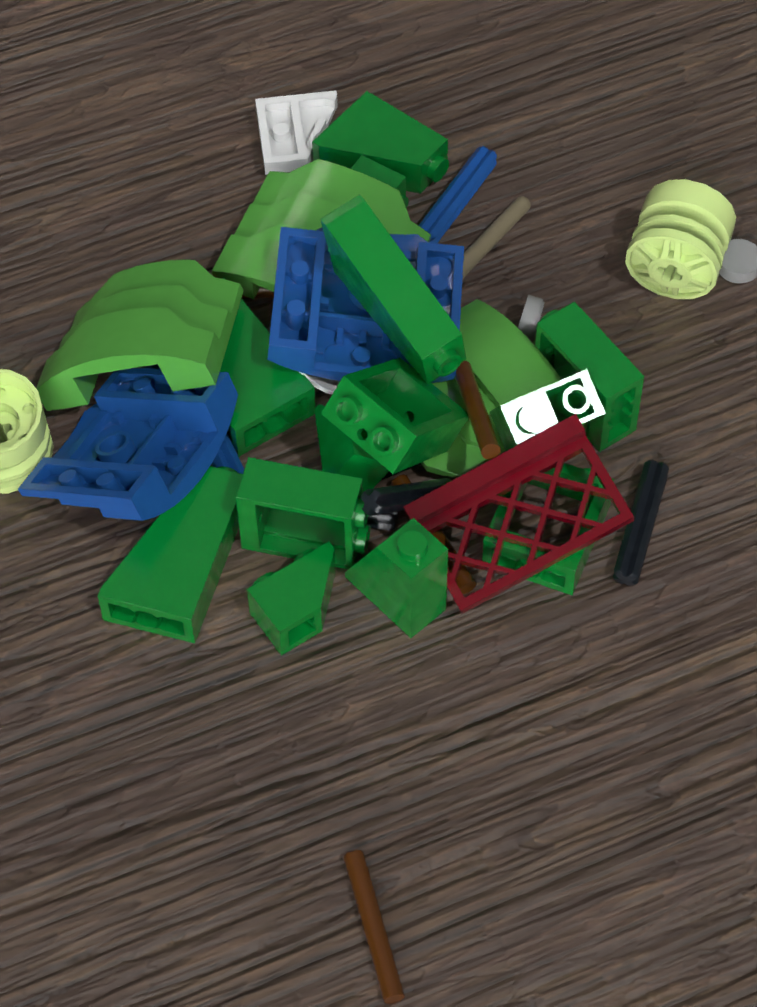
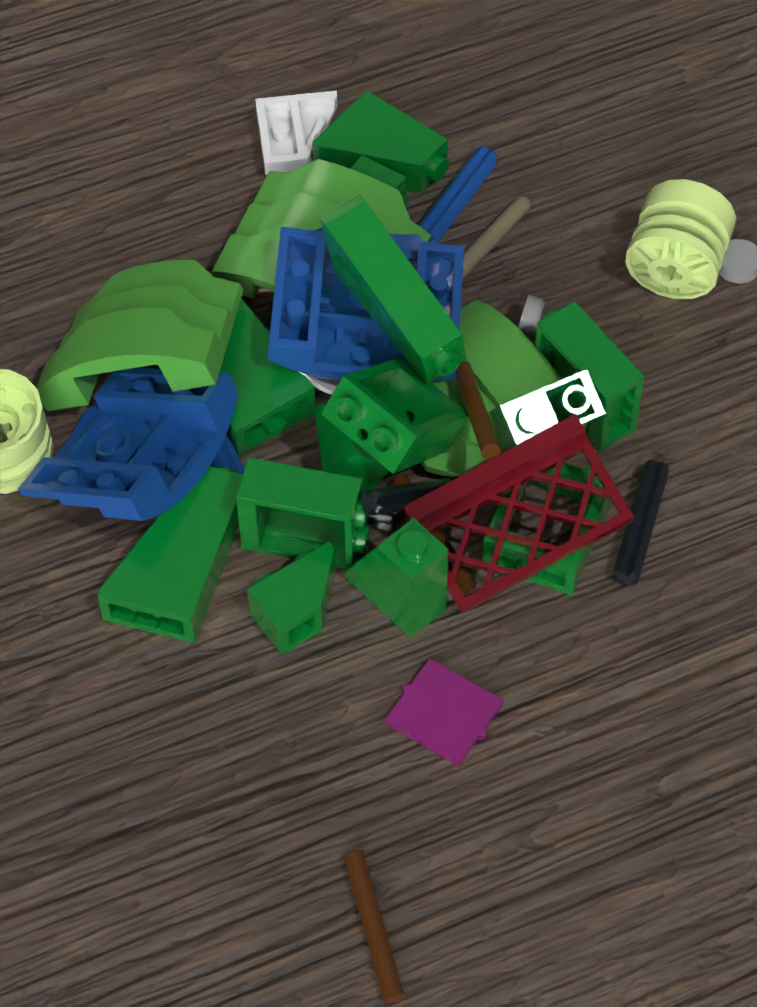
(444, 712): none -> magenta piece

